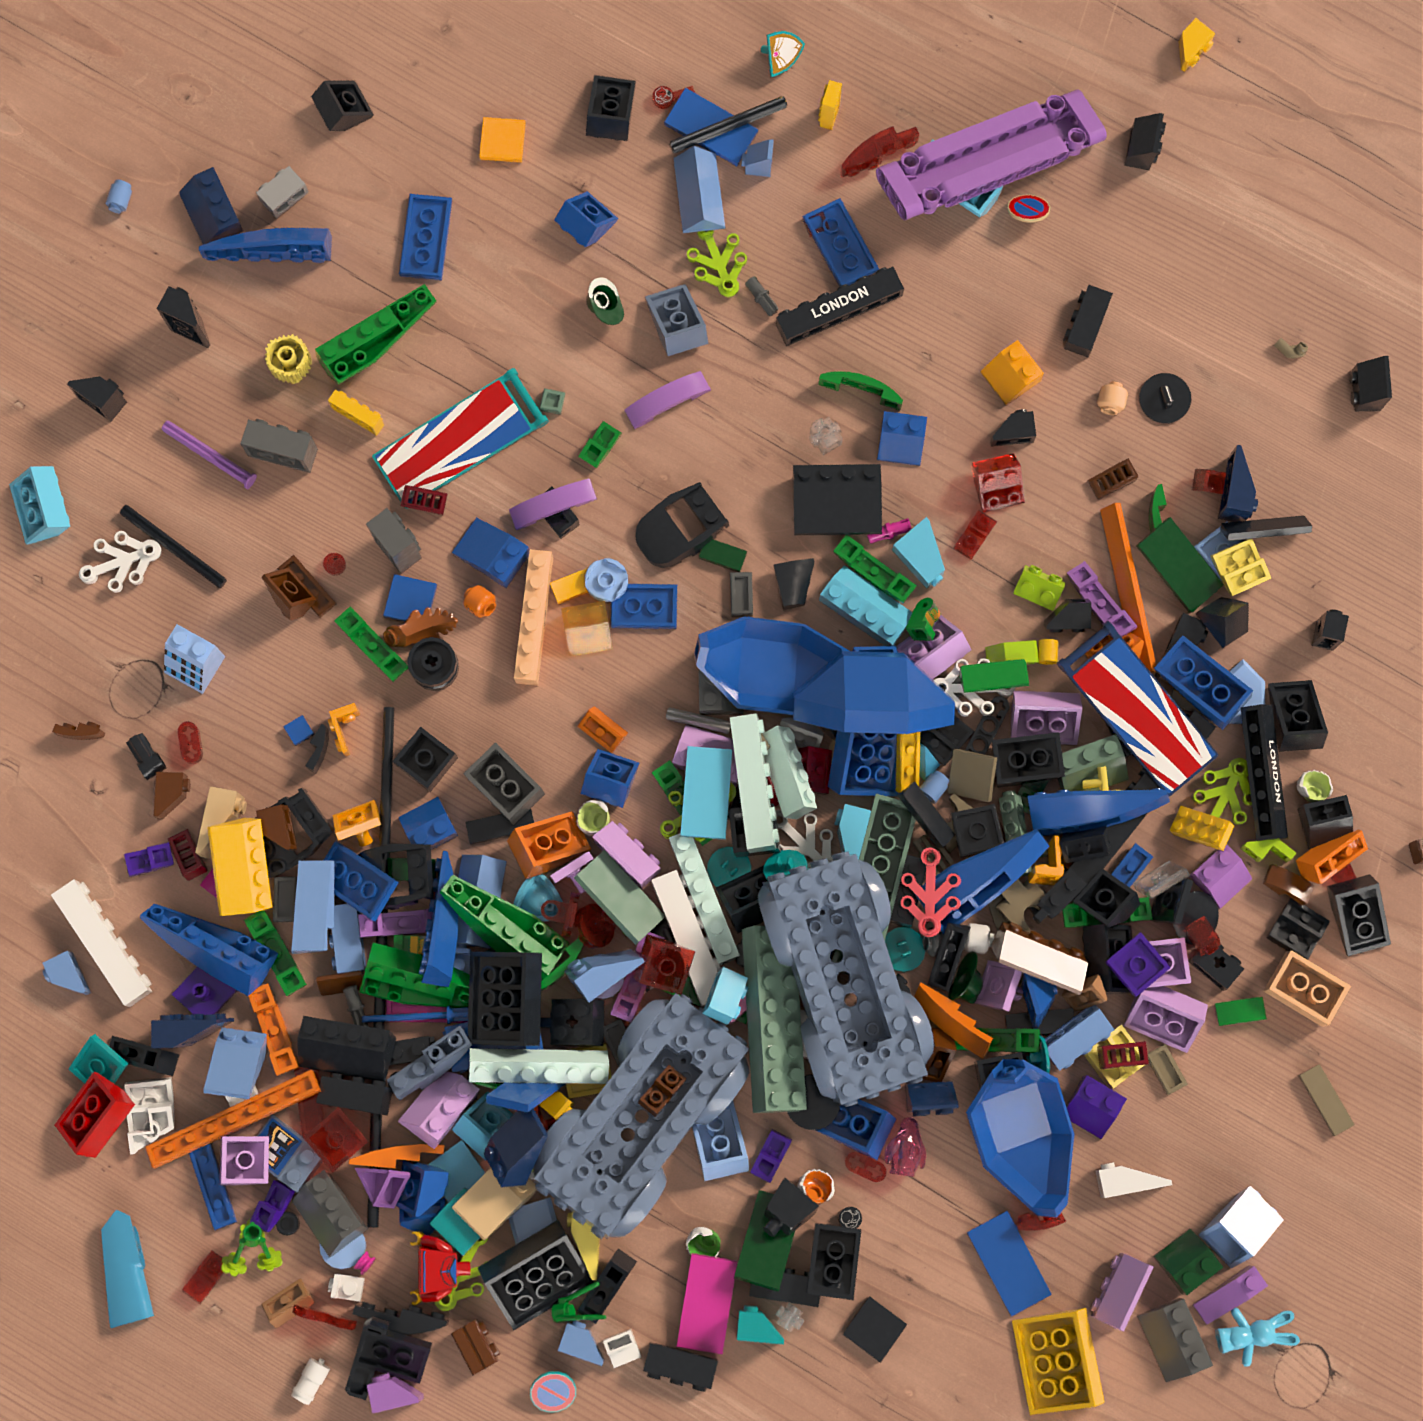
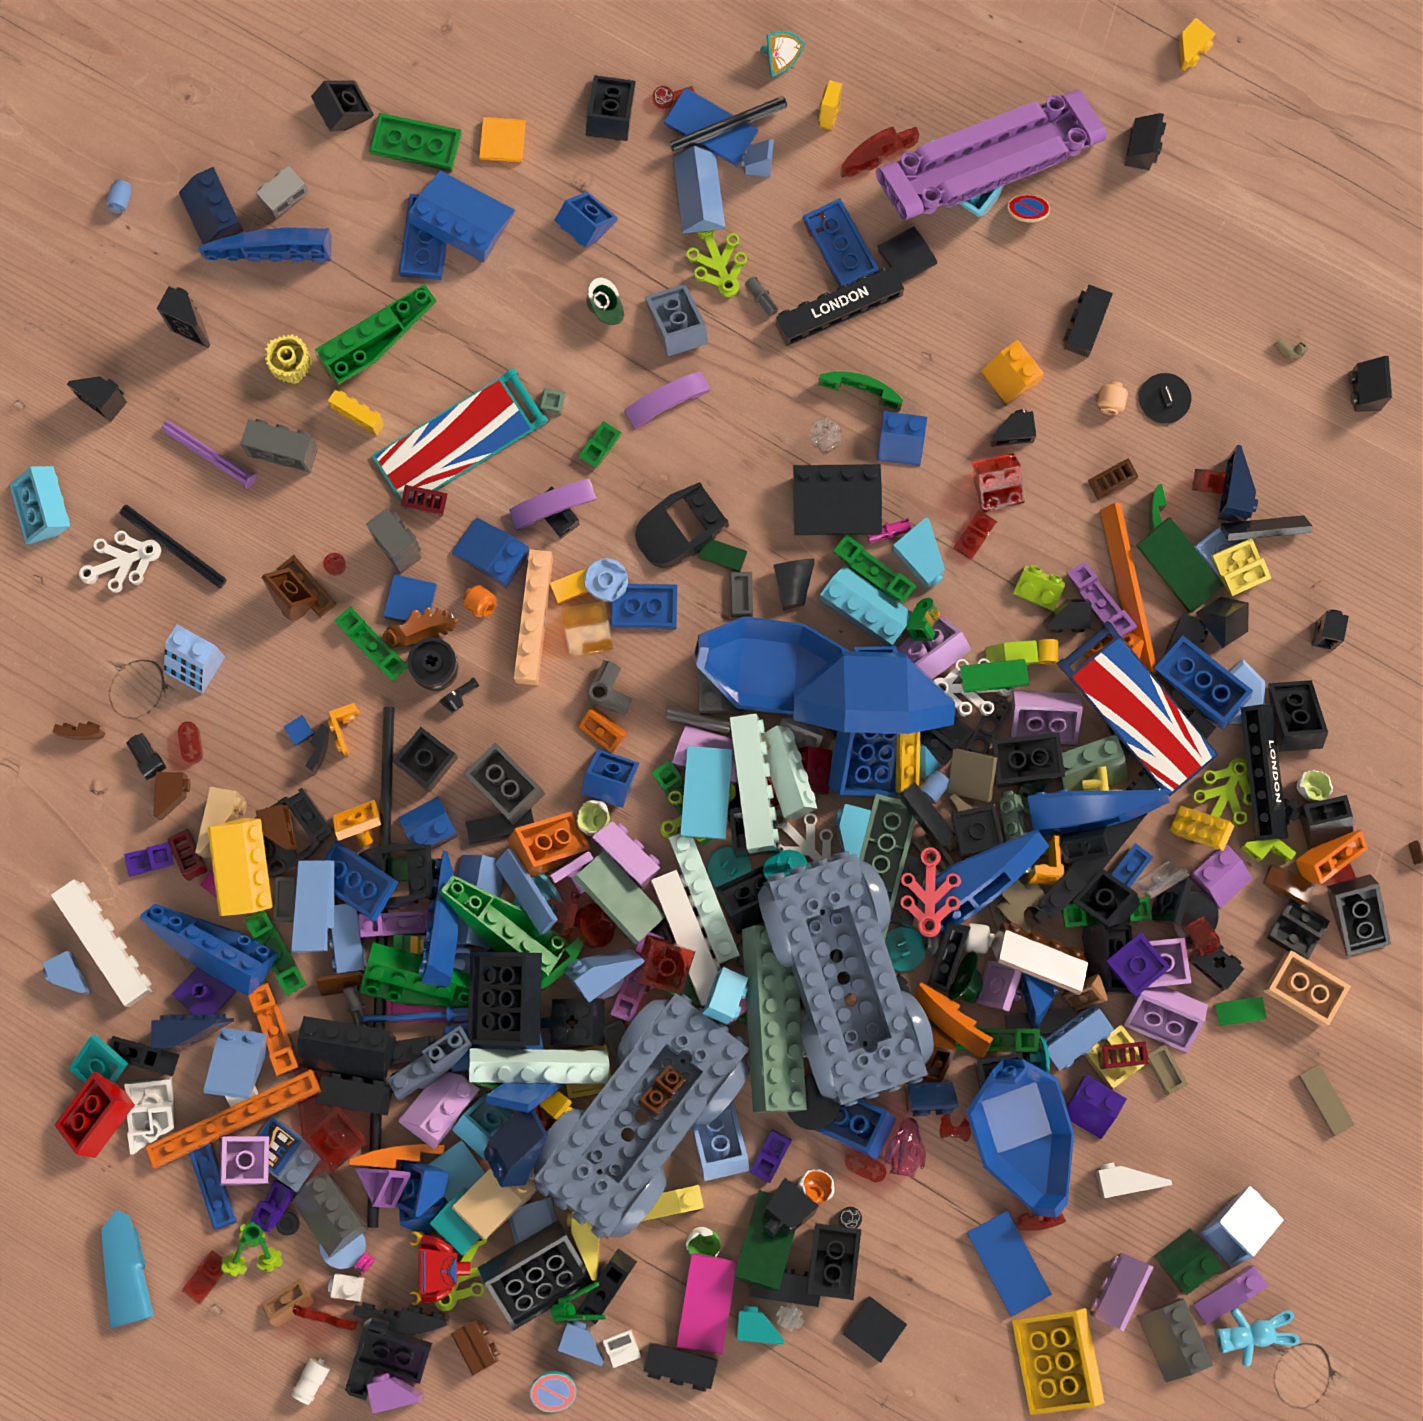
(415, 142): none -> green tile
(454, 700): none -> black bar
(460, 215): none -> blue slope
(526, 891): none -> medium blue tile
(604, 681): none -> dark grey piece
(676, 1202): none -> light yellow slope
(907, 254): none -> black slope
(946, 1129): none -> clear red piece
(1290, 810): none -> black plant

